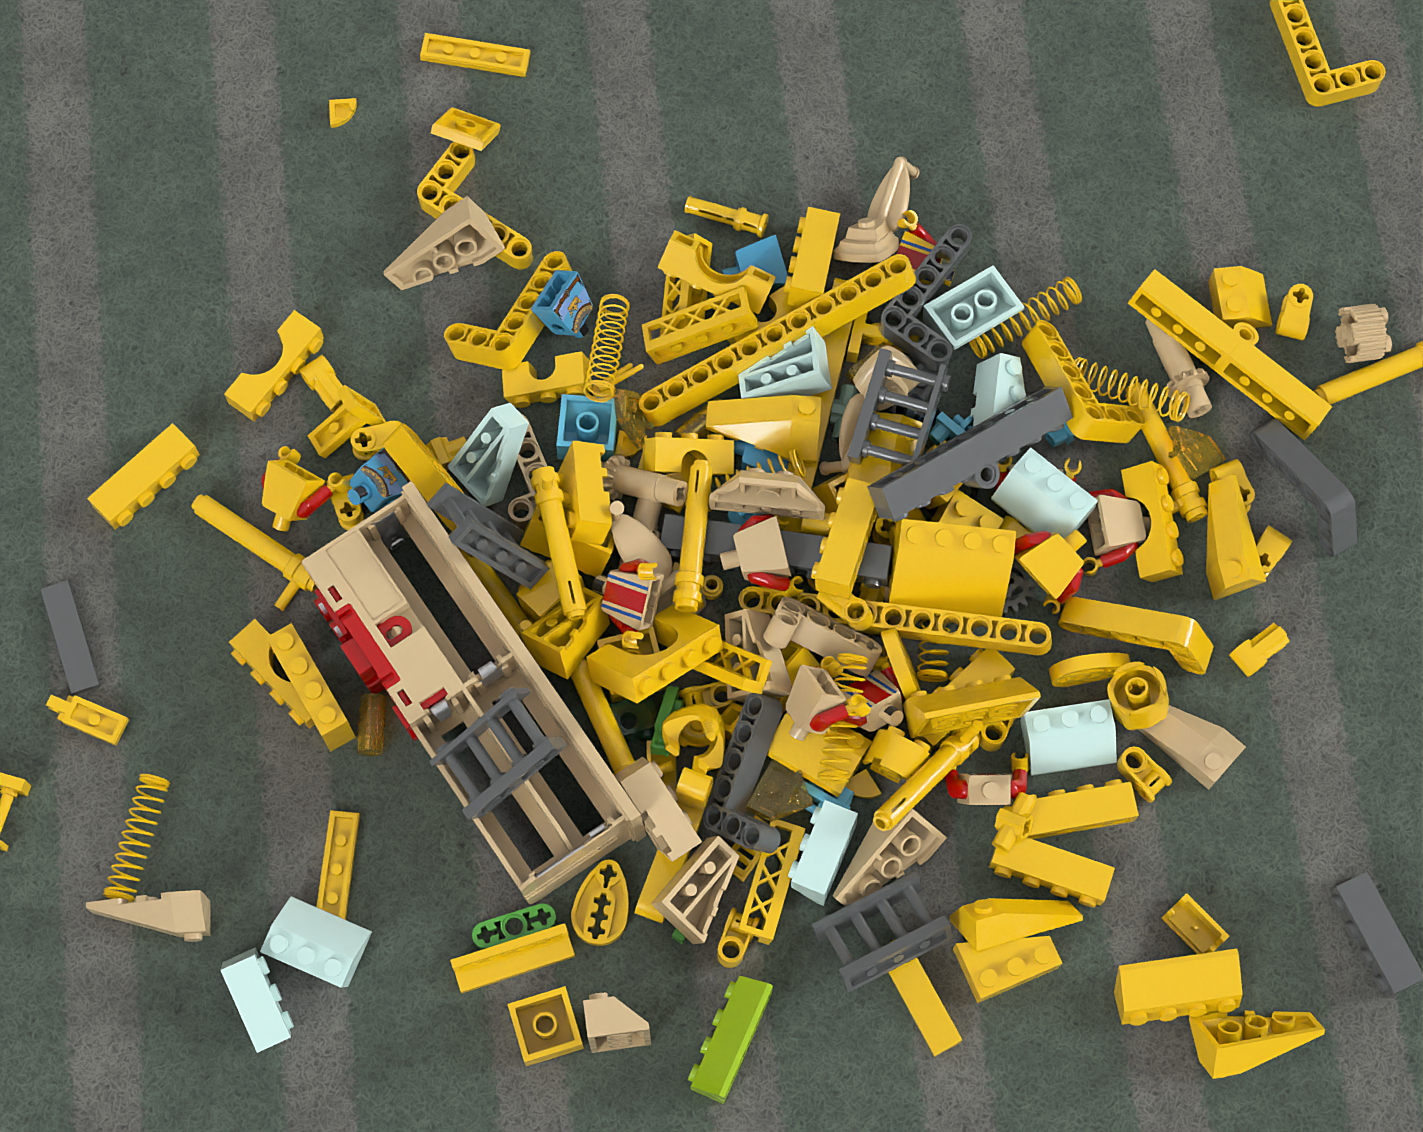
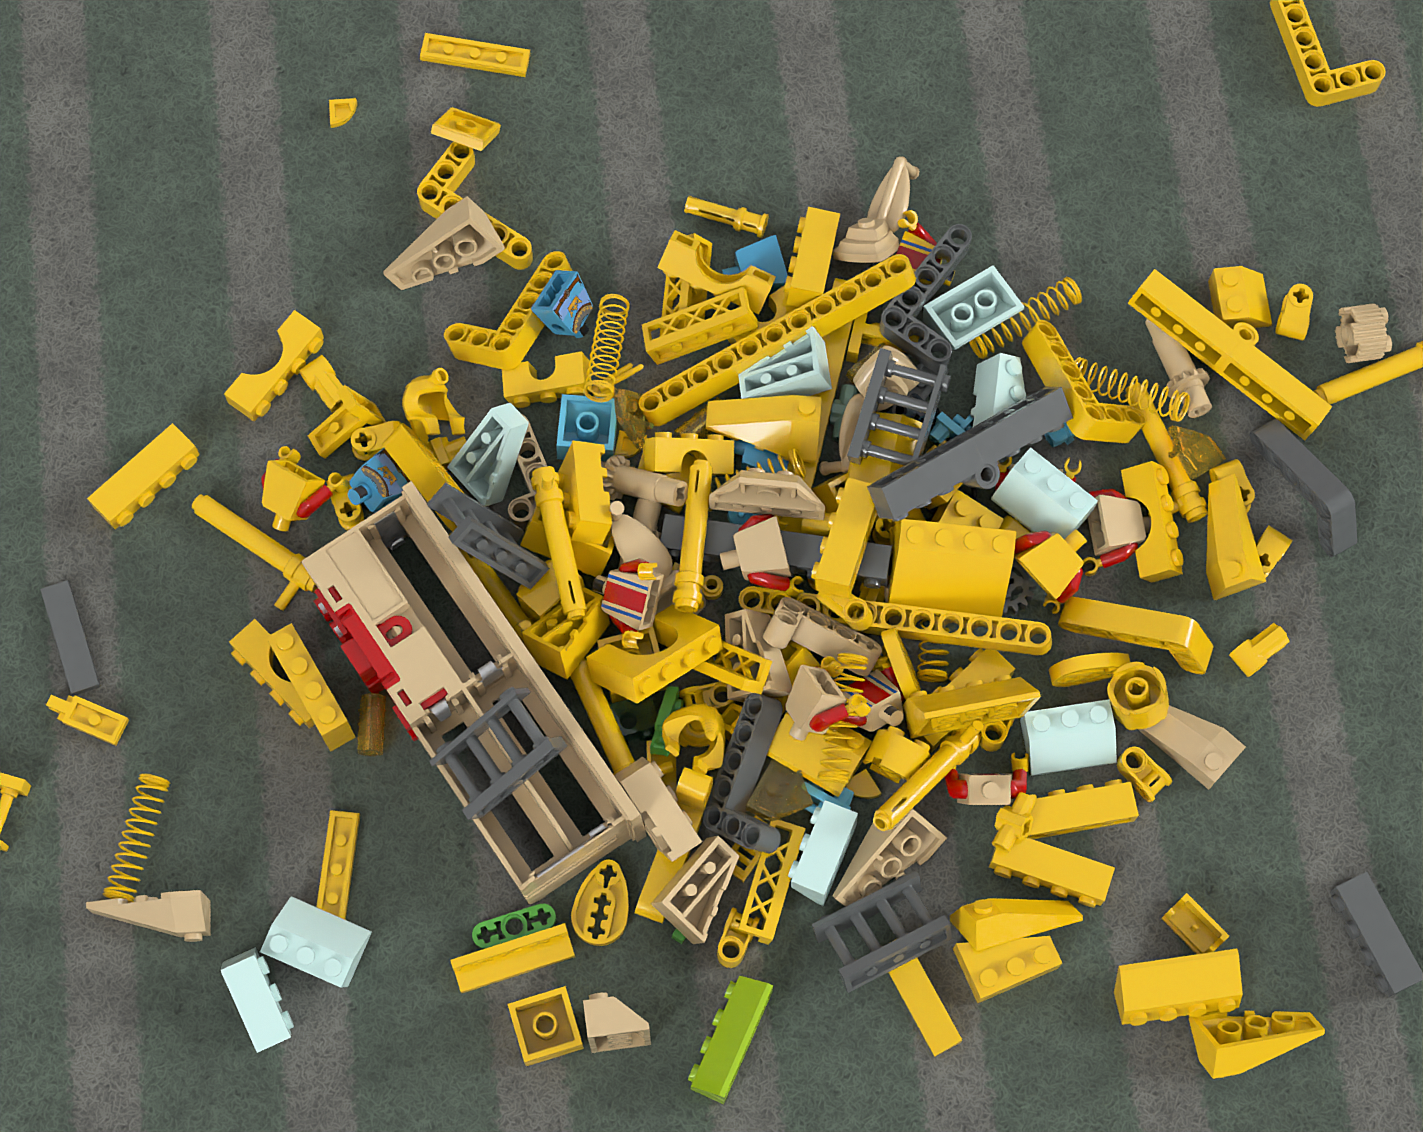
(427, 402): none -> yellow piece

